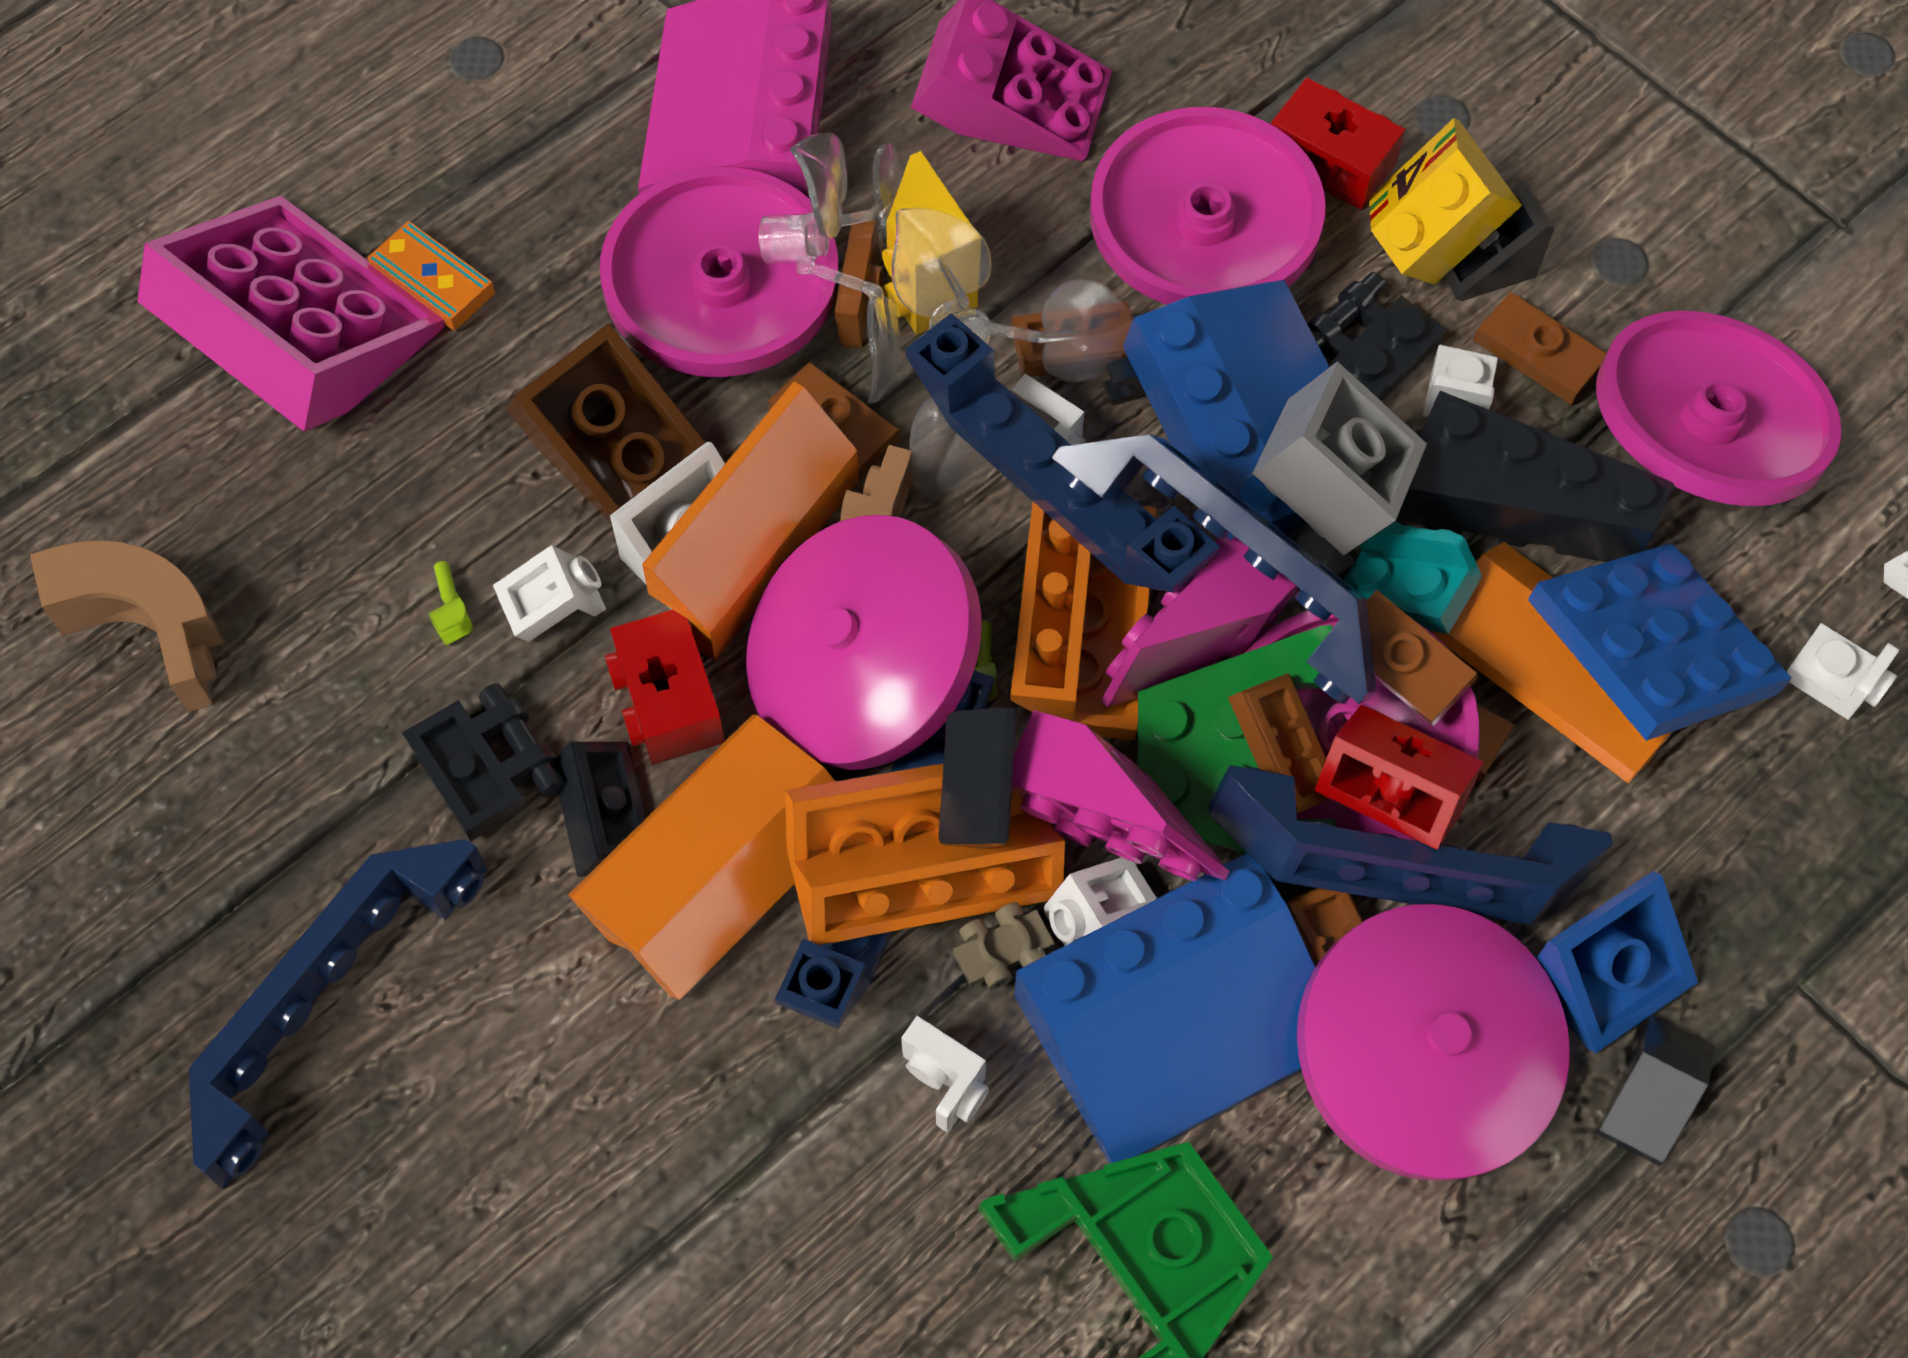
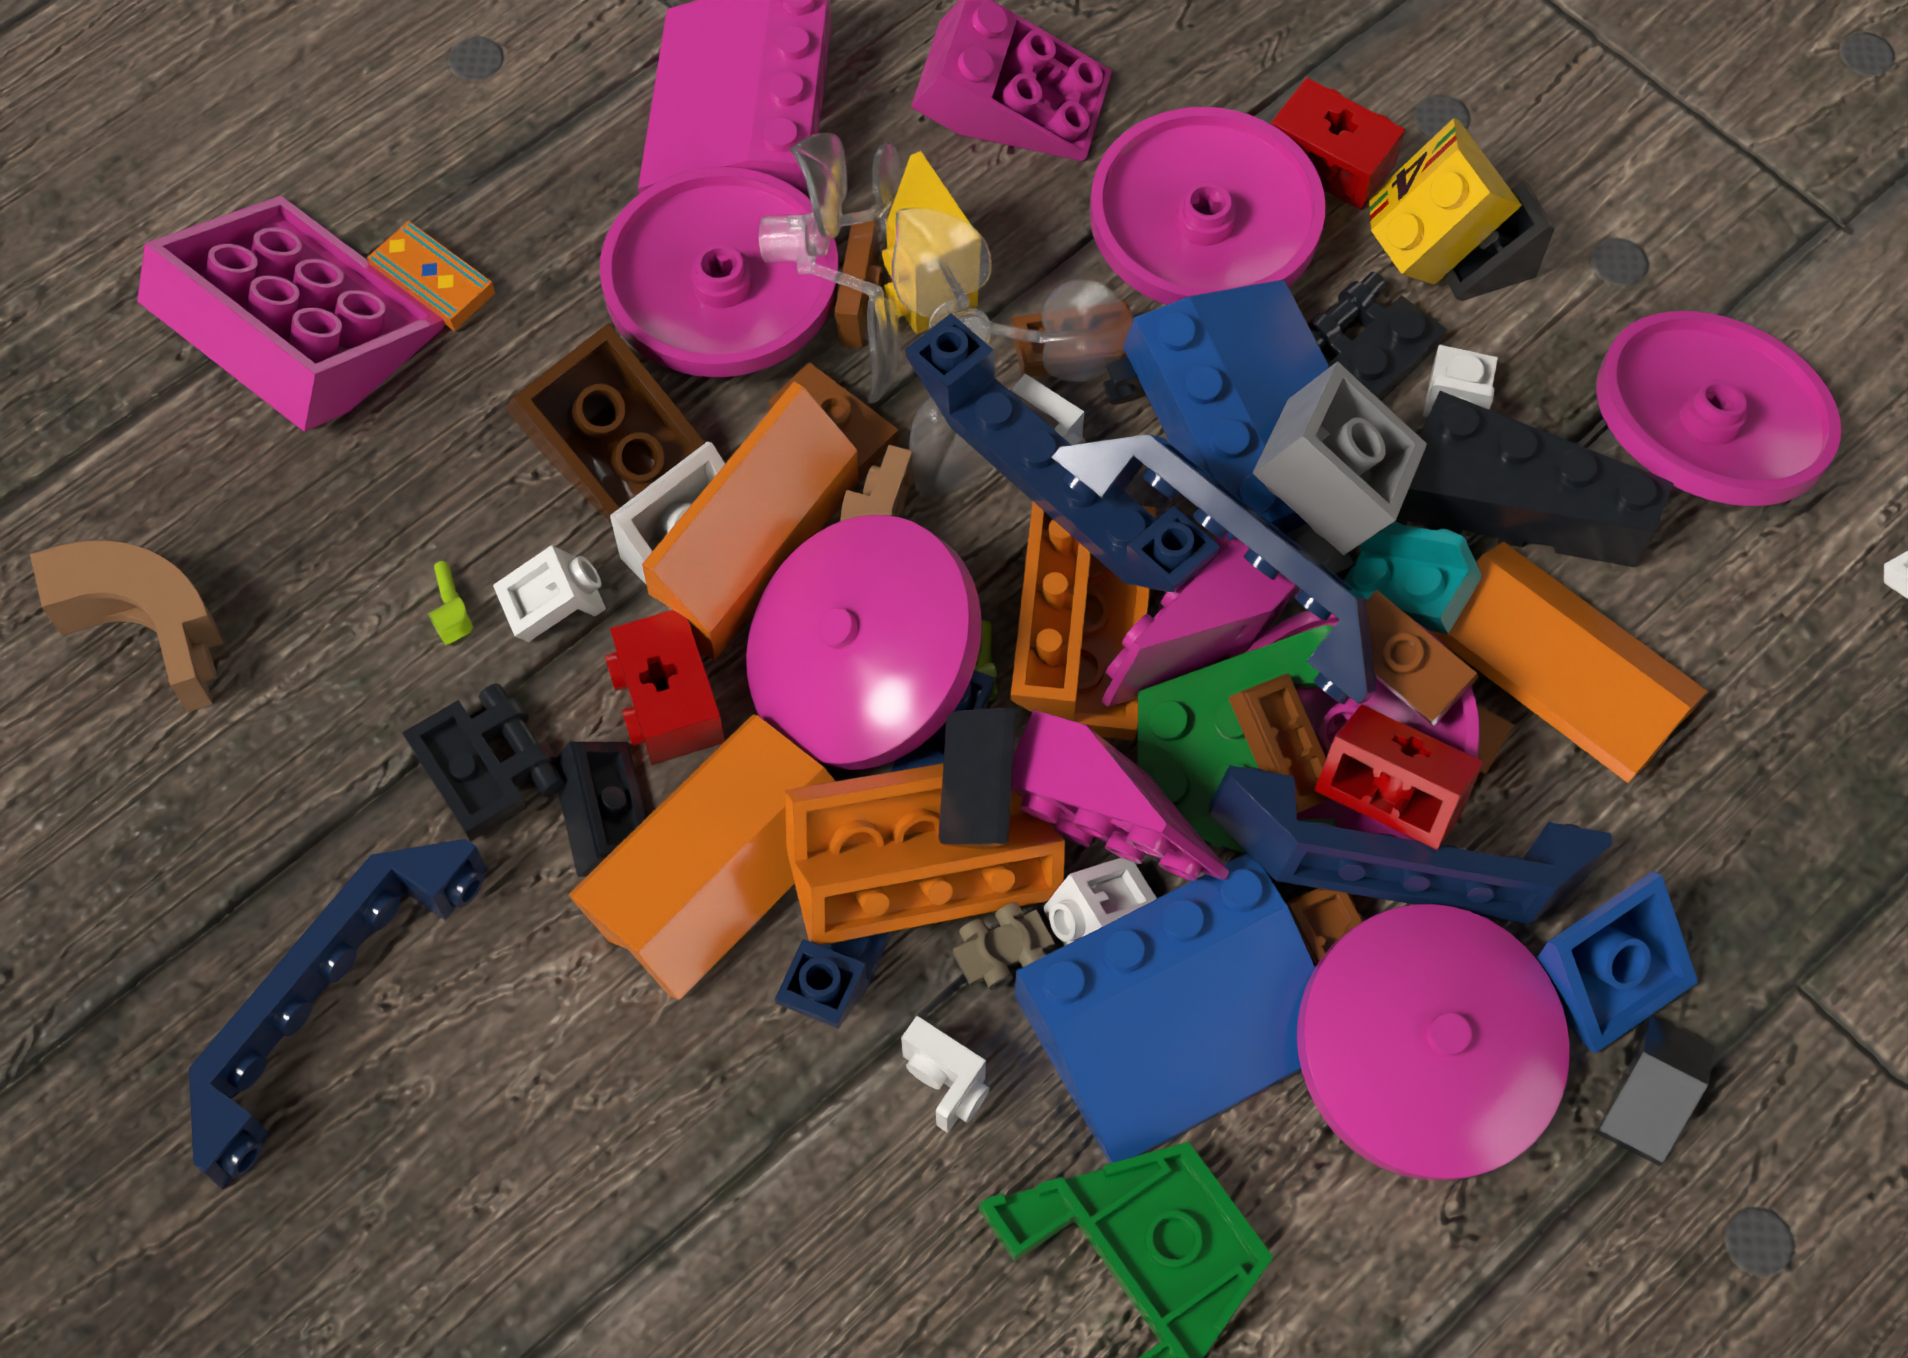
(1540, 347): dark orange plate -> none
(1659, 640): blue plate -> none
(1841, 672): white bracket -> none

